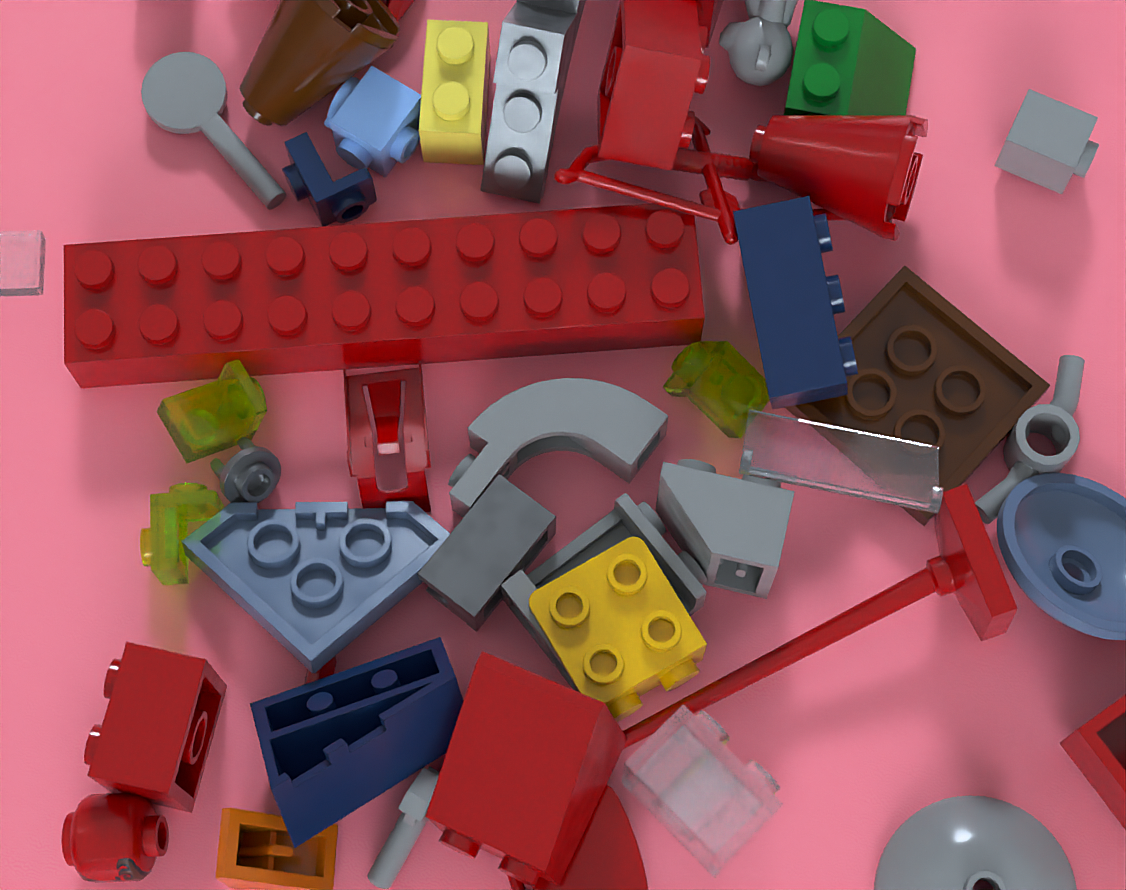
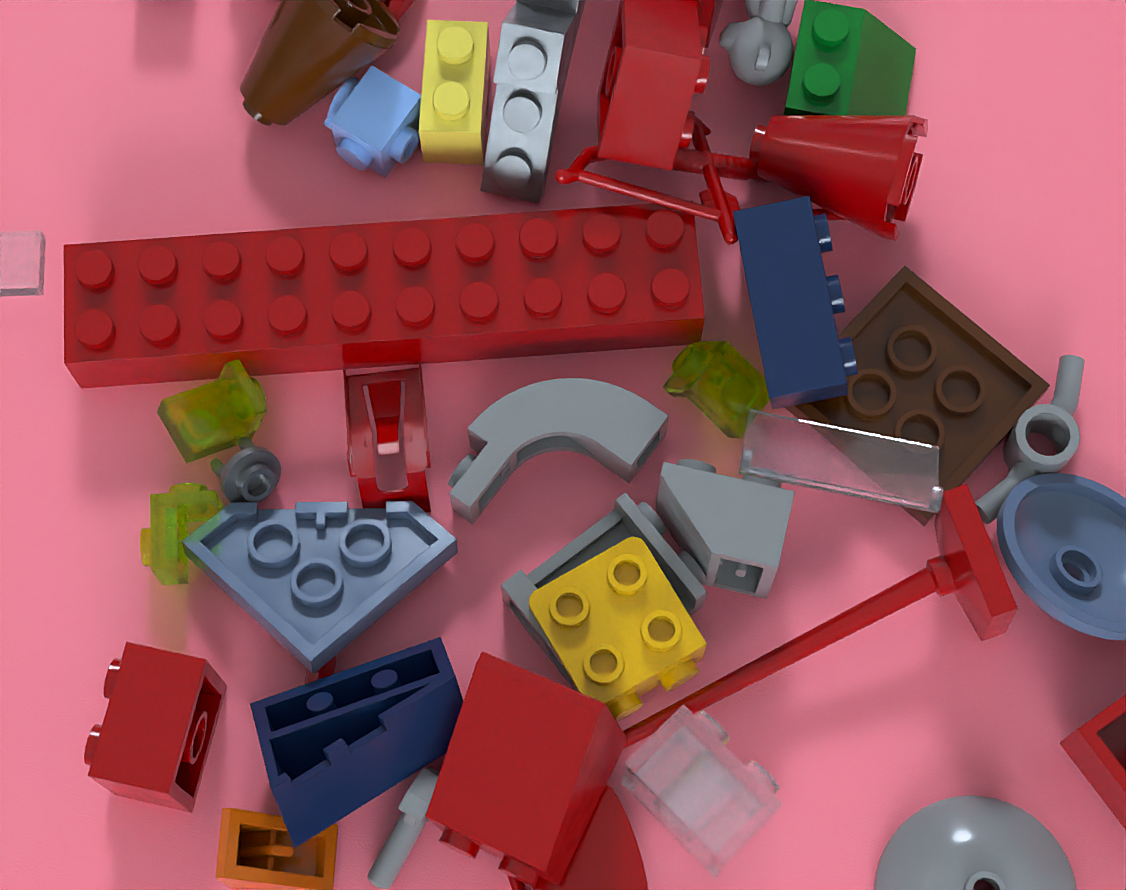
(114, 837): red head -> none
(188, 96): light grey piece -> none
(330, 200): dark blue bracket -> none
(486, 549): flat silver hinge -> none
(1048, 142): light grey brick -> none

